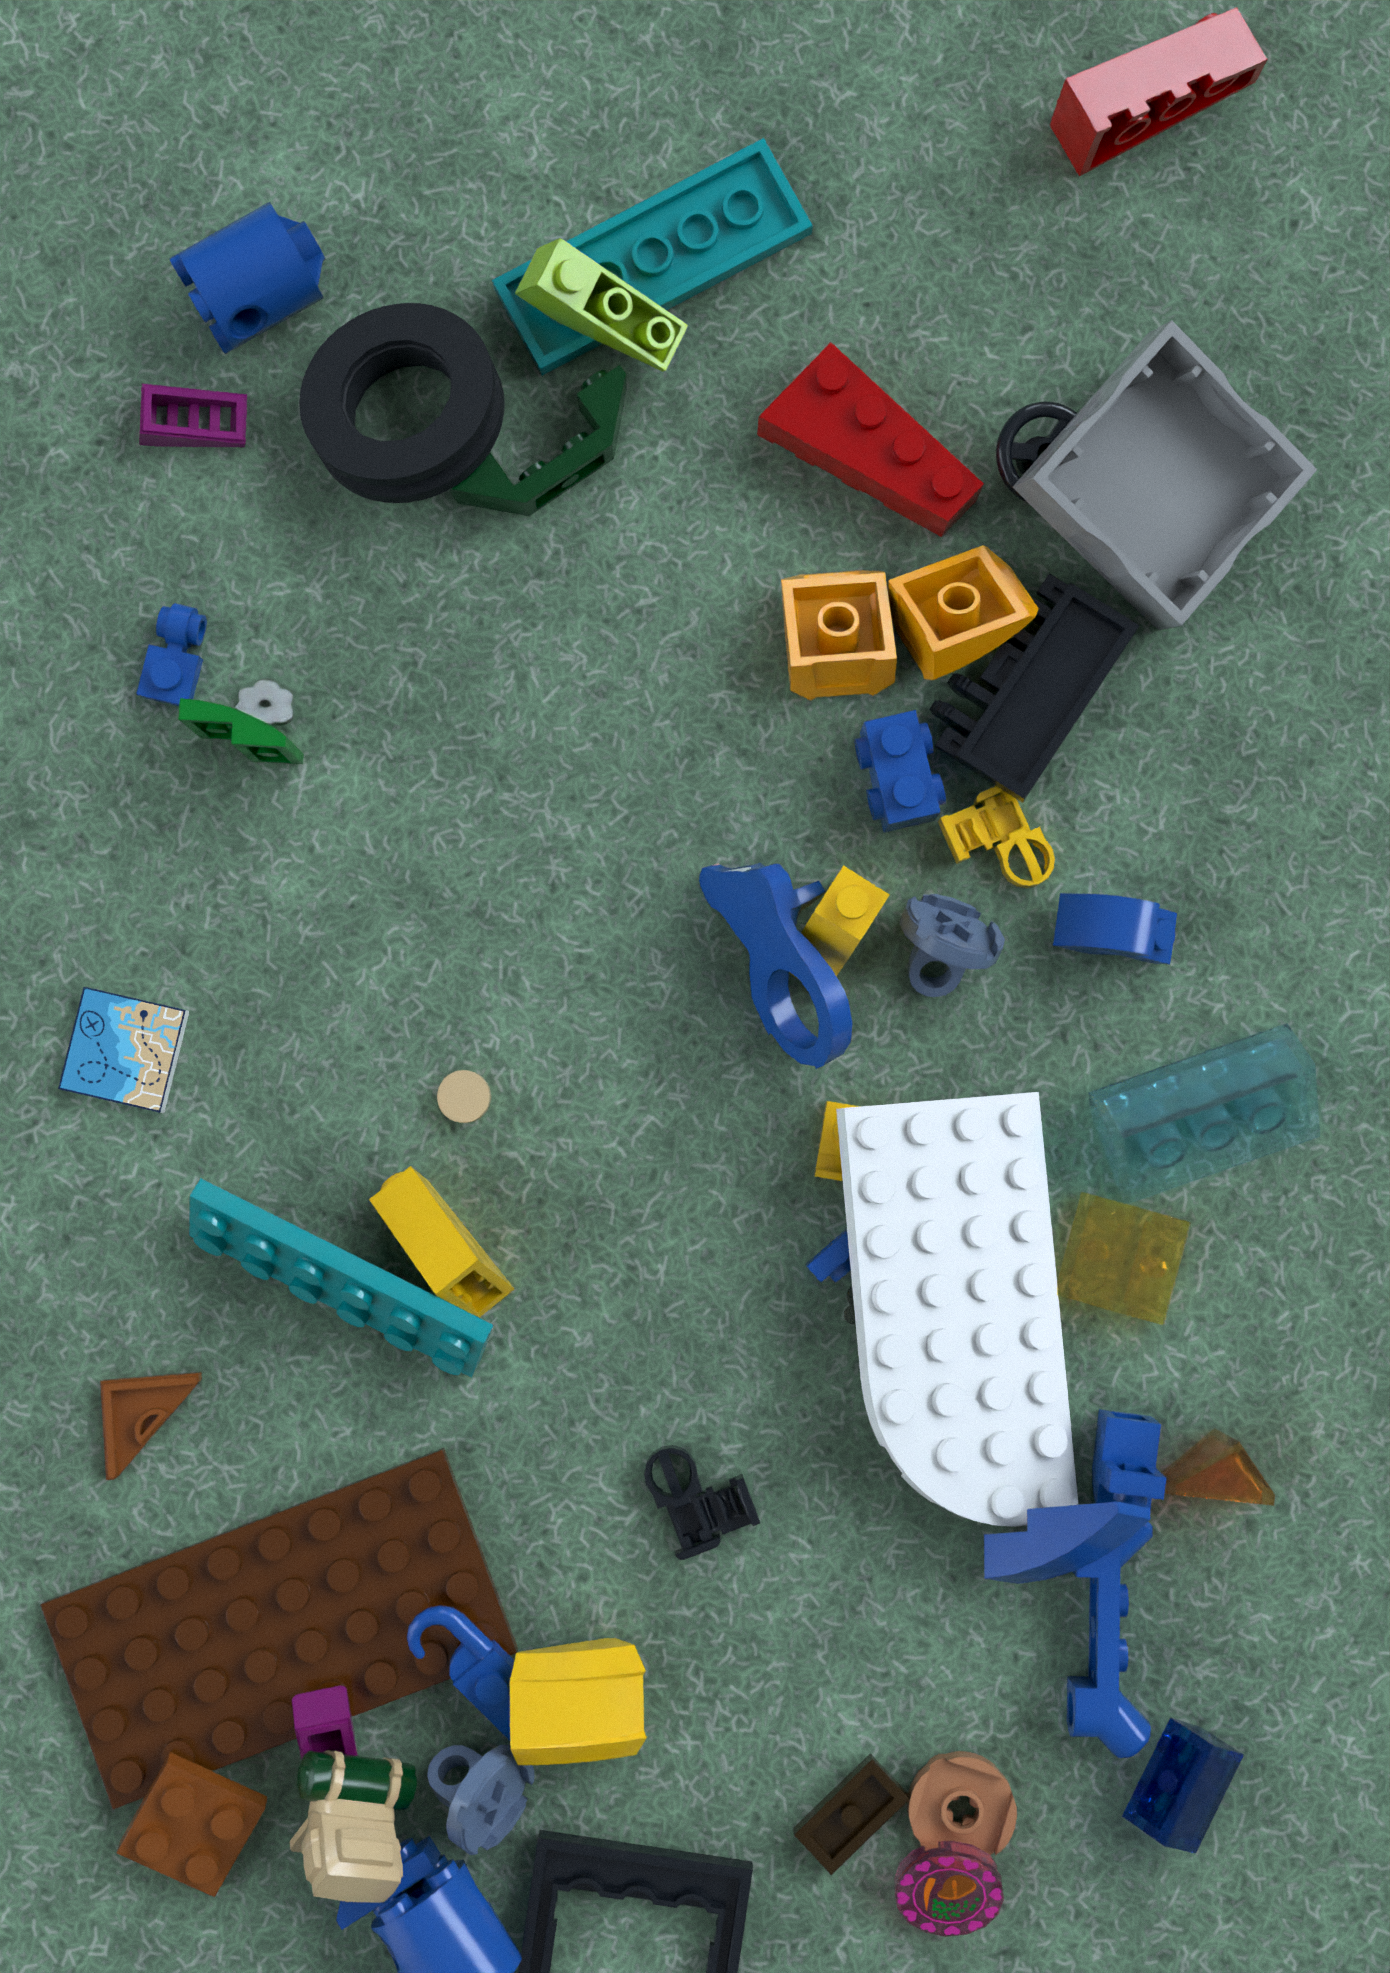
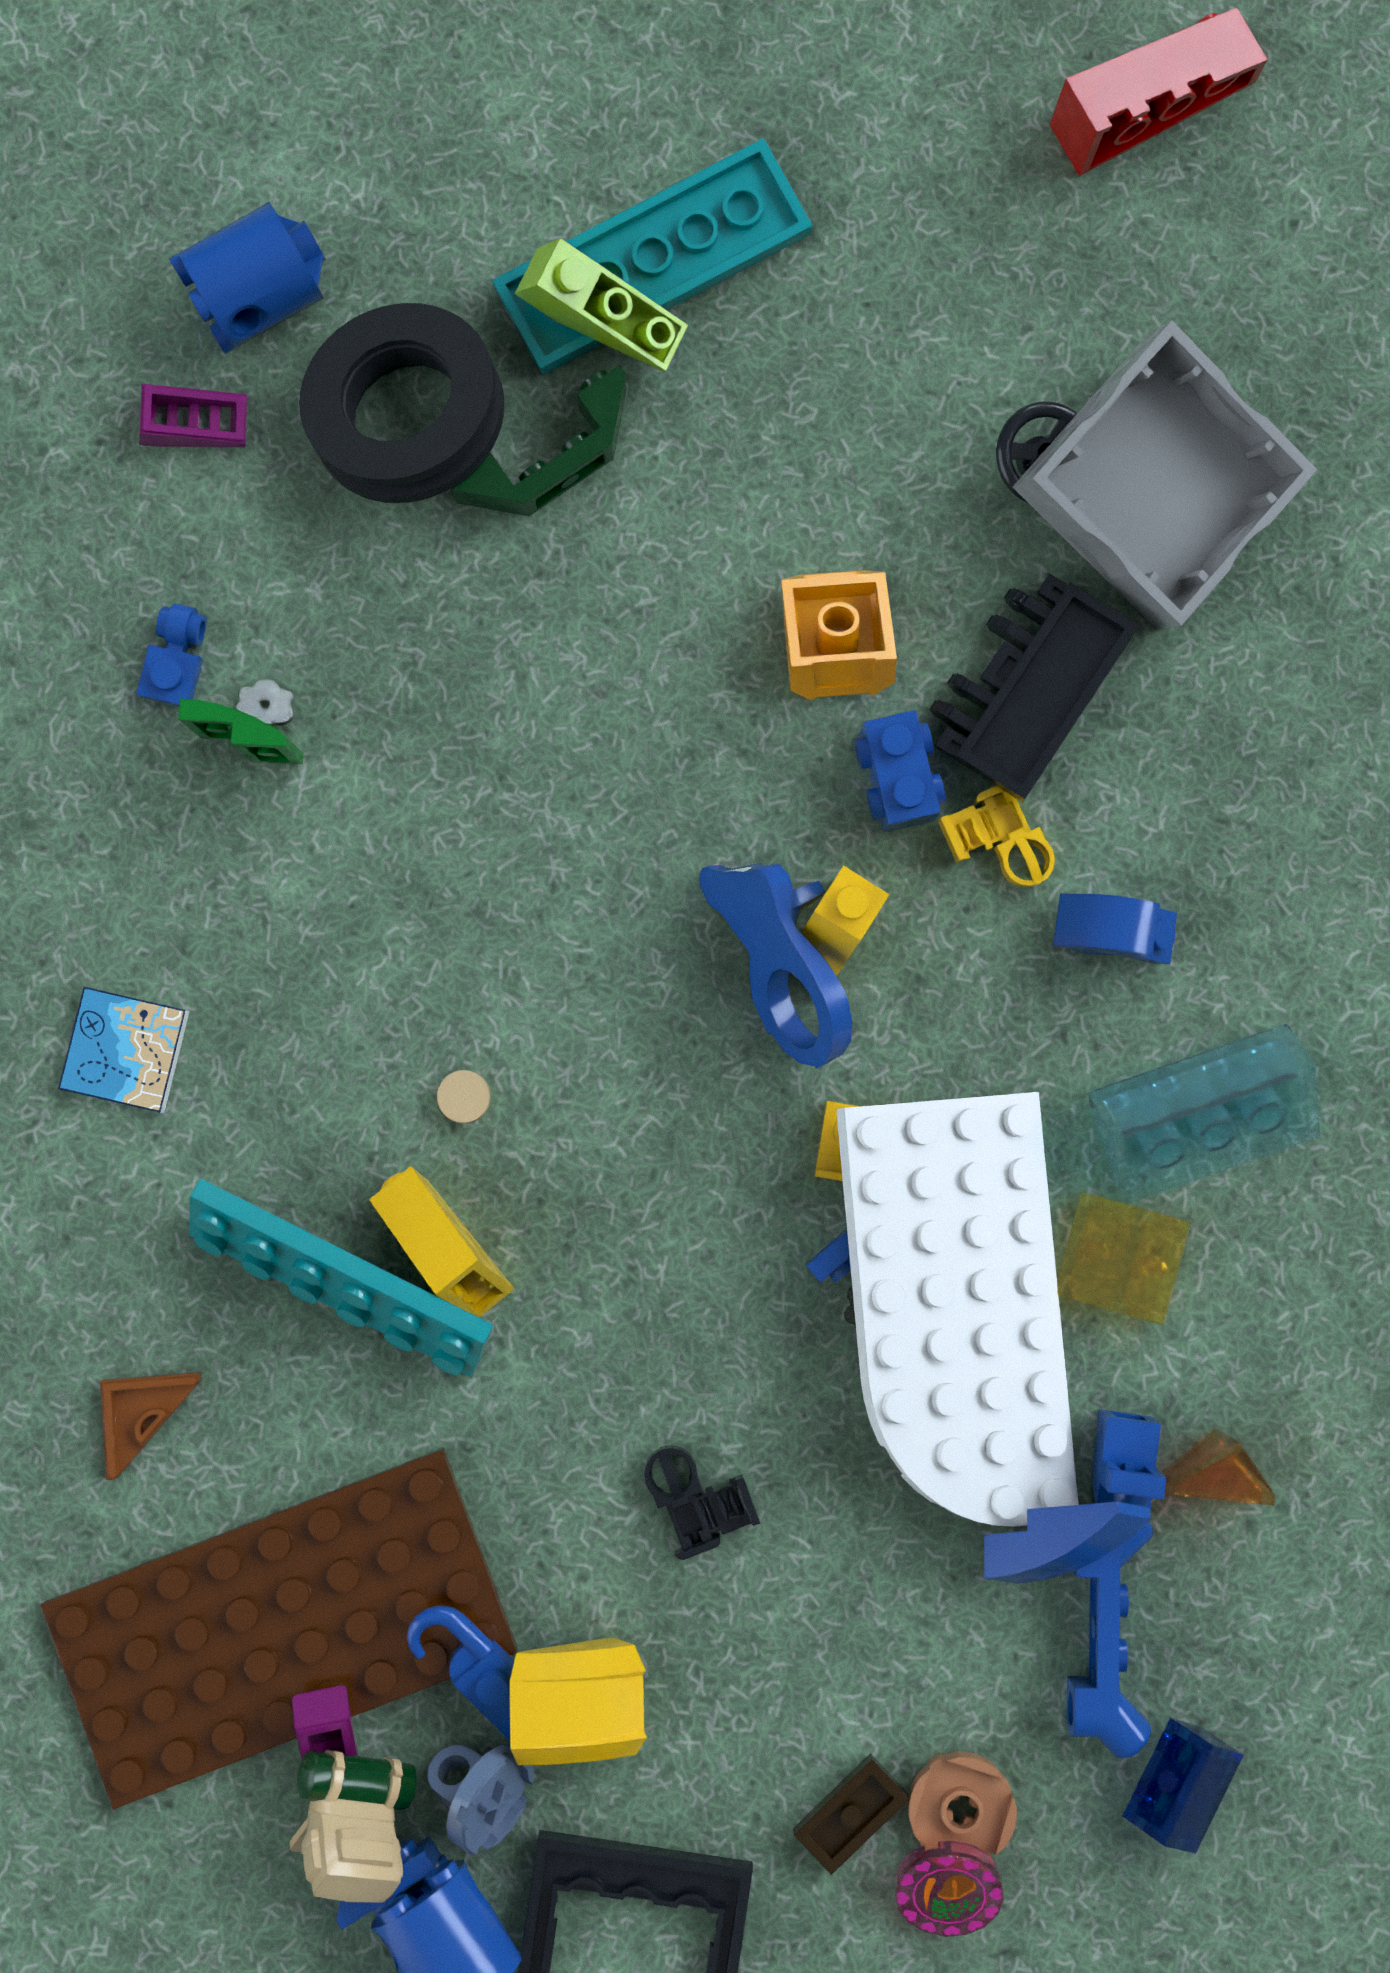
(192, 1824): dark orange plate -> none
(867, 440): red wedge -> none
(947, 933): sand blue tile -> none
(958, 610): light orange slope -> none

